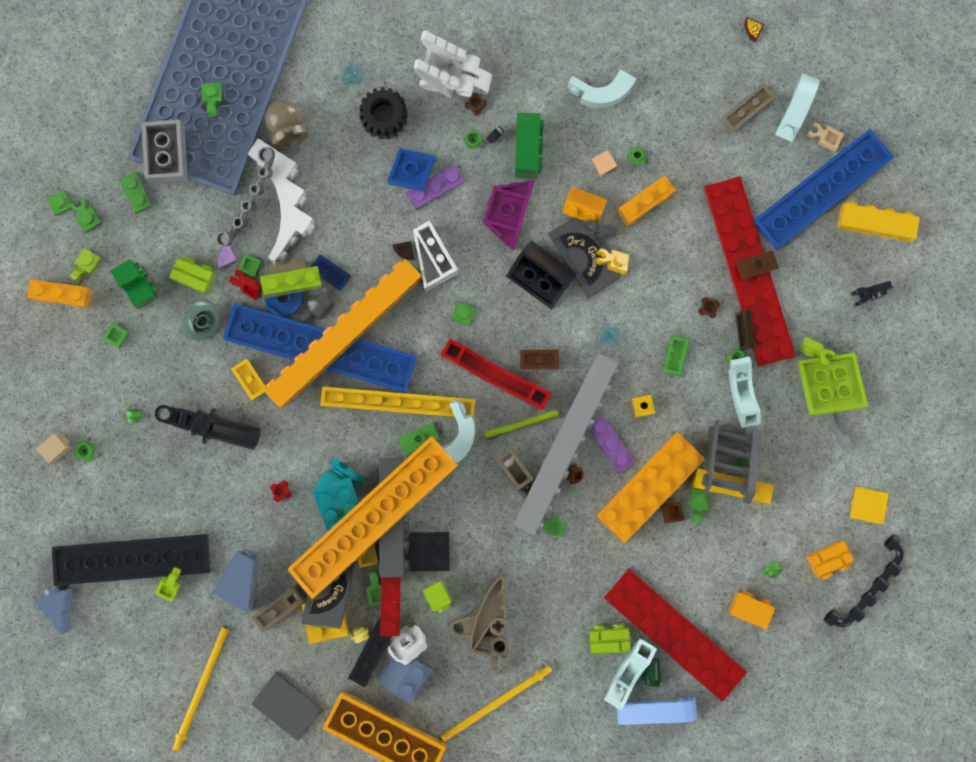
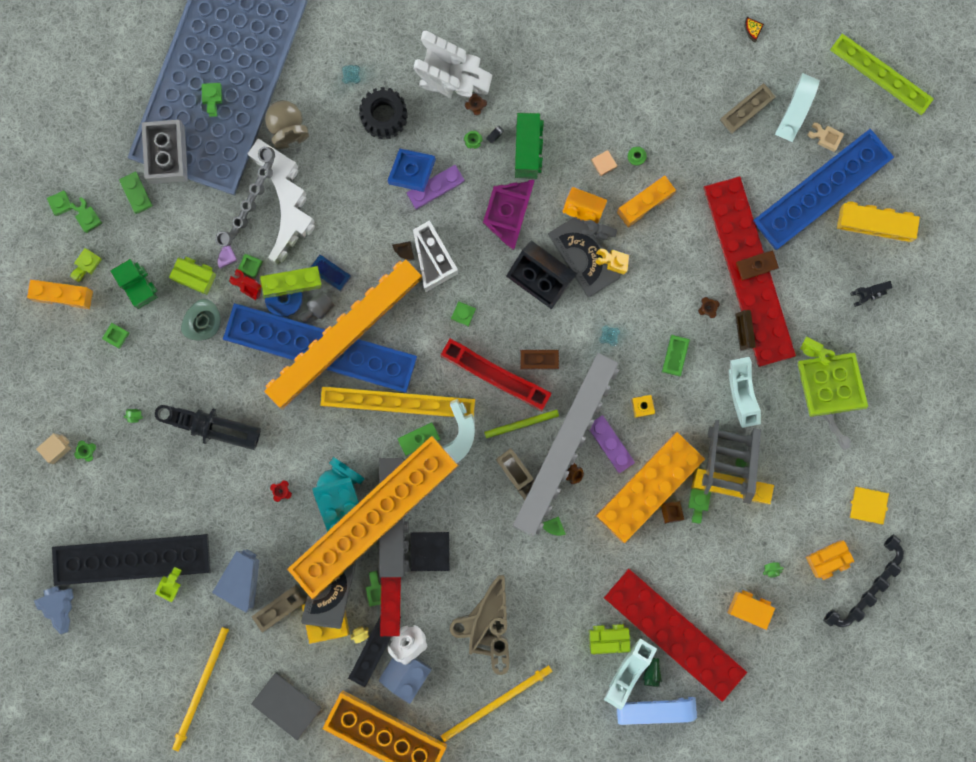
(249, 379): yellow plate -> none
(279, 267): dark tan plate -> none
(368, 558): yellow plate -> none
(438, 596): lime brick -> none
(603, 96): light aqua arch -> none
(735, 353): bright green plate -> none
(881, 74): none -> lime plate

